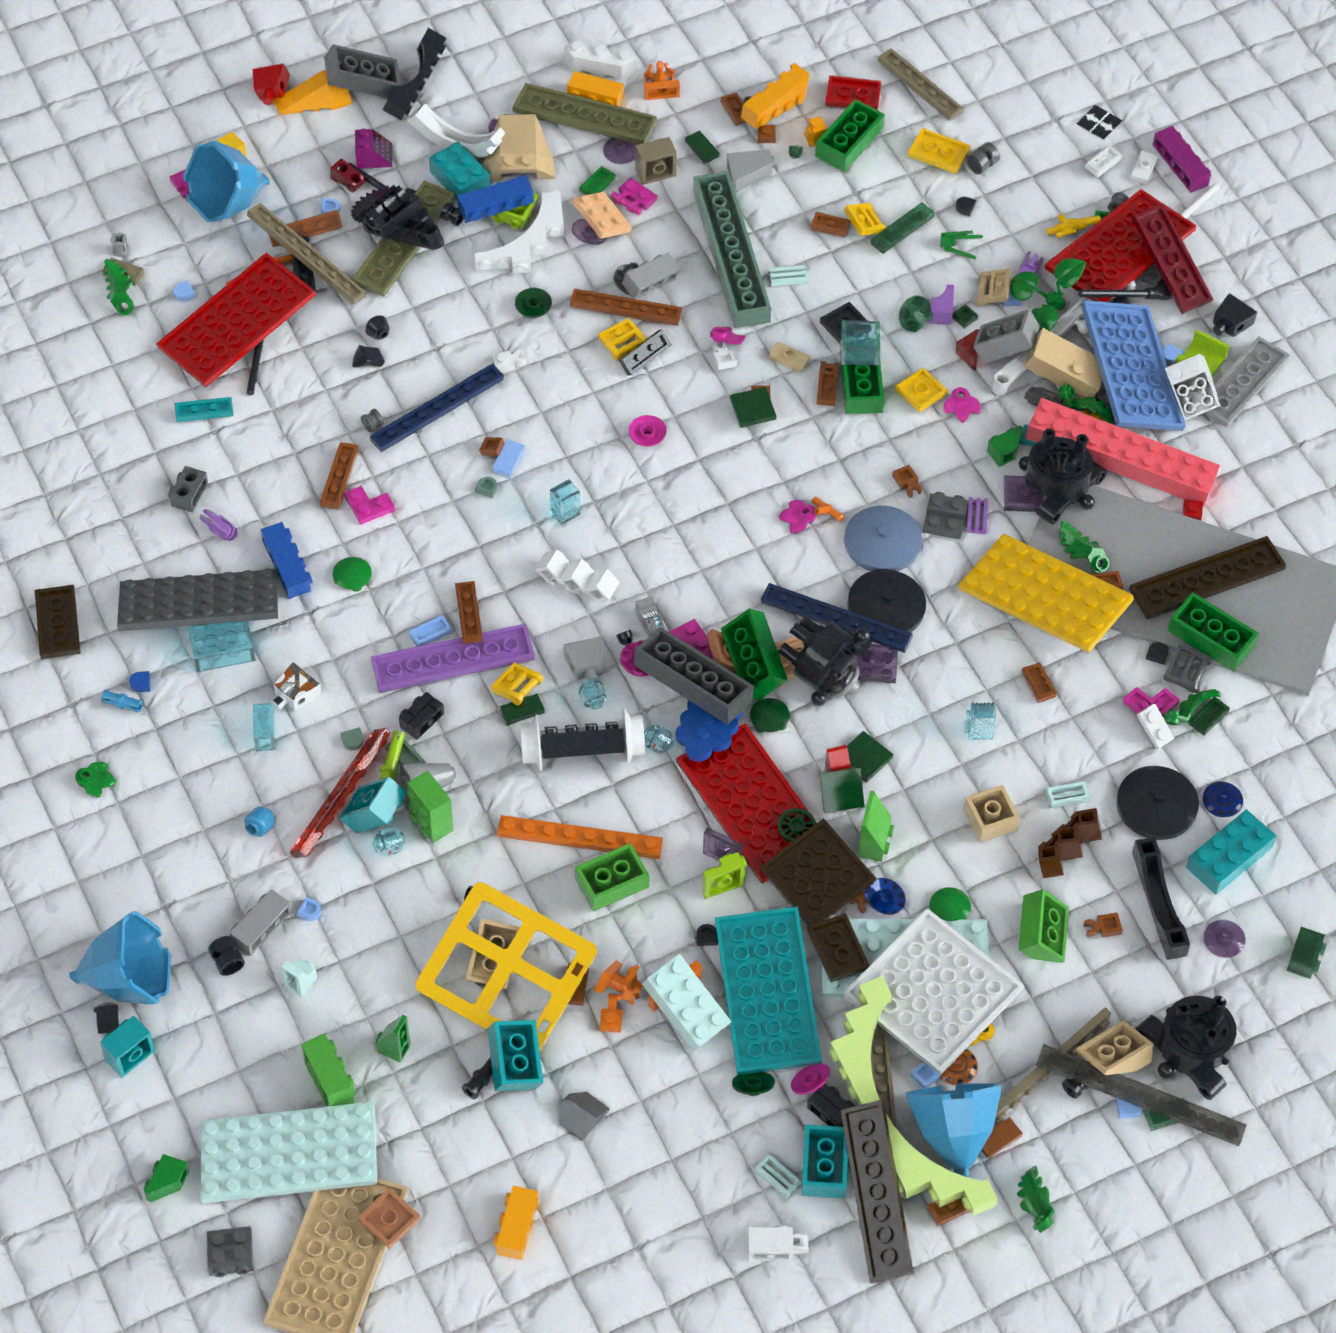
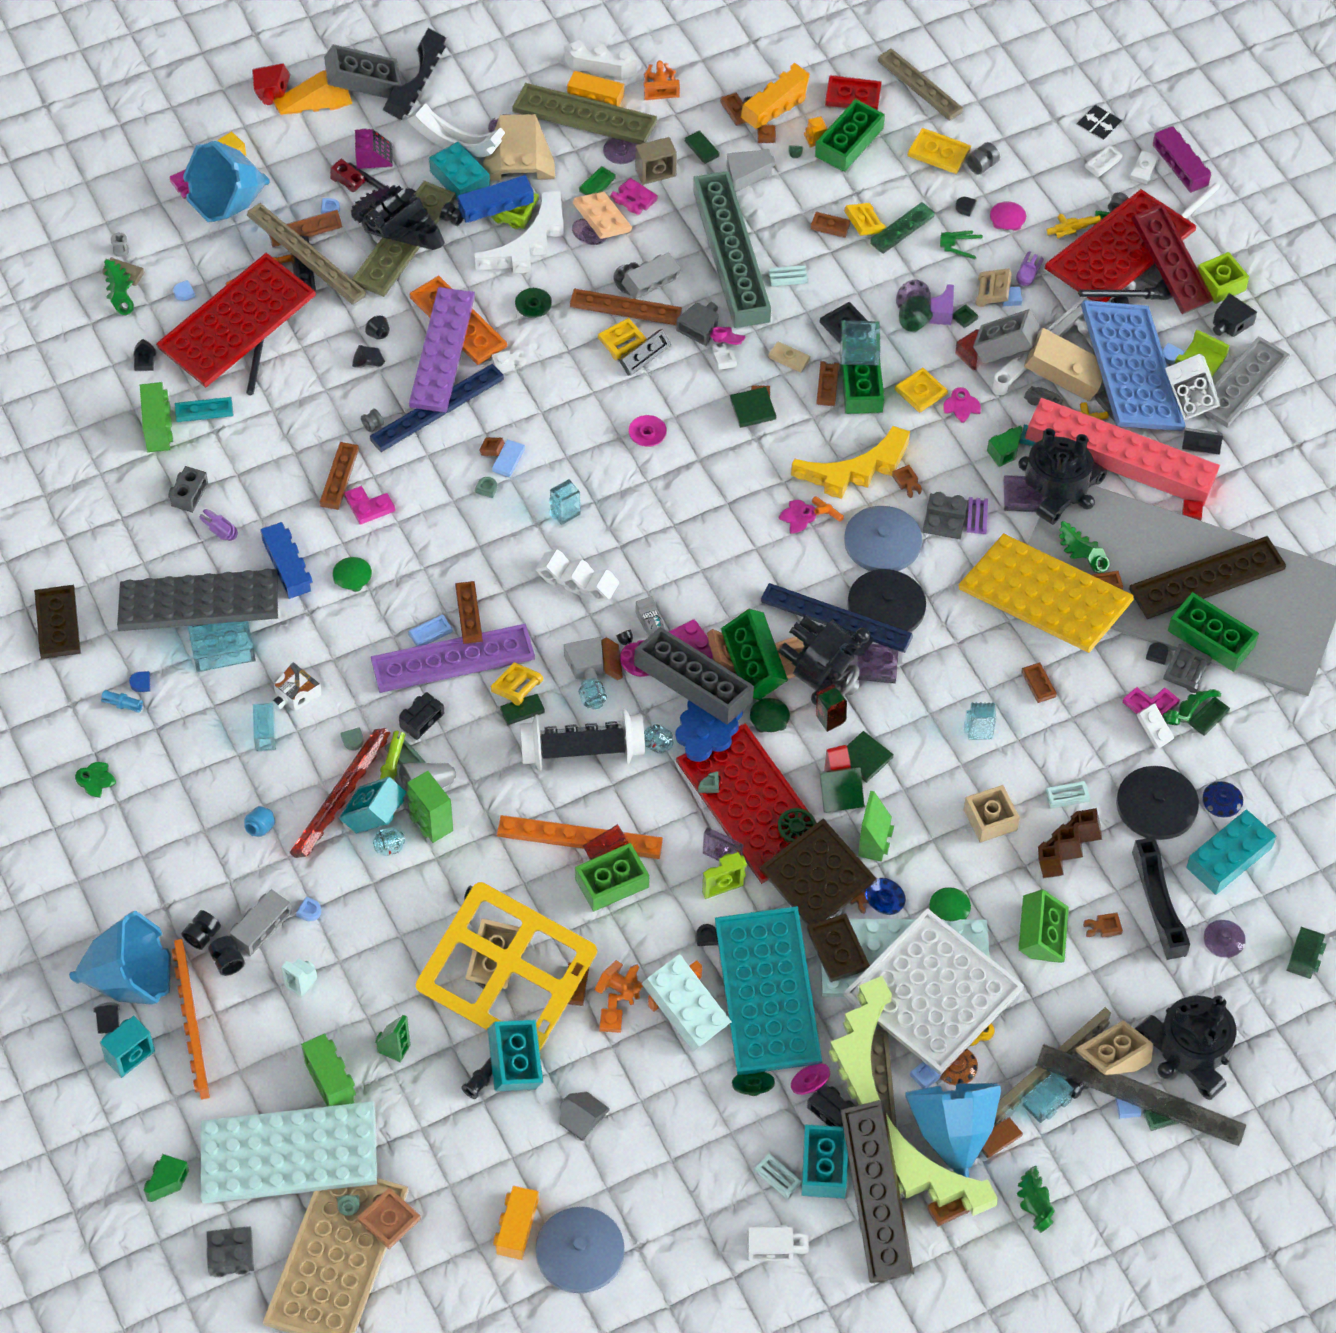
(144, 356): none -> black tile
(156, 417): none -> bright green brick
(190, 1026): none -> orange plate
(200, 931): none -> black wheel
(348, 1204): none -> sand green plate
(442, 349): none -> medium lavender plate
(480, 337): none -> orange plate
(580, 1250): none -> sand blue dish
(606, 842): none -> clear red hinge
(611, 658): none -> dark orange tile
(698, 322): none -> dark grey torso
(709, 784): none -> sand green tile
(831, 707): none -> piece
(859, 470): none -> yellow arch
(910, 289): none -> clear purple dish
(1008, 216): none -> dark pink dish
(1024, 283): green plant -> none
(1048, 1097): none -> clear light blue brick
(1089, 404): green plant -> none
(1202, 441): none -> black panel
(1223, 276): none -> lime brick

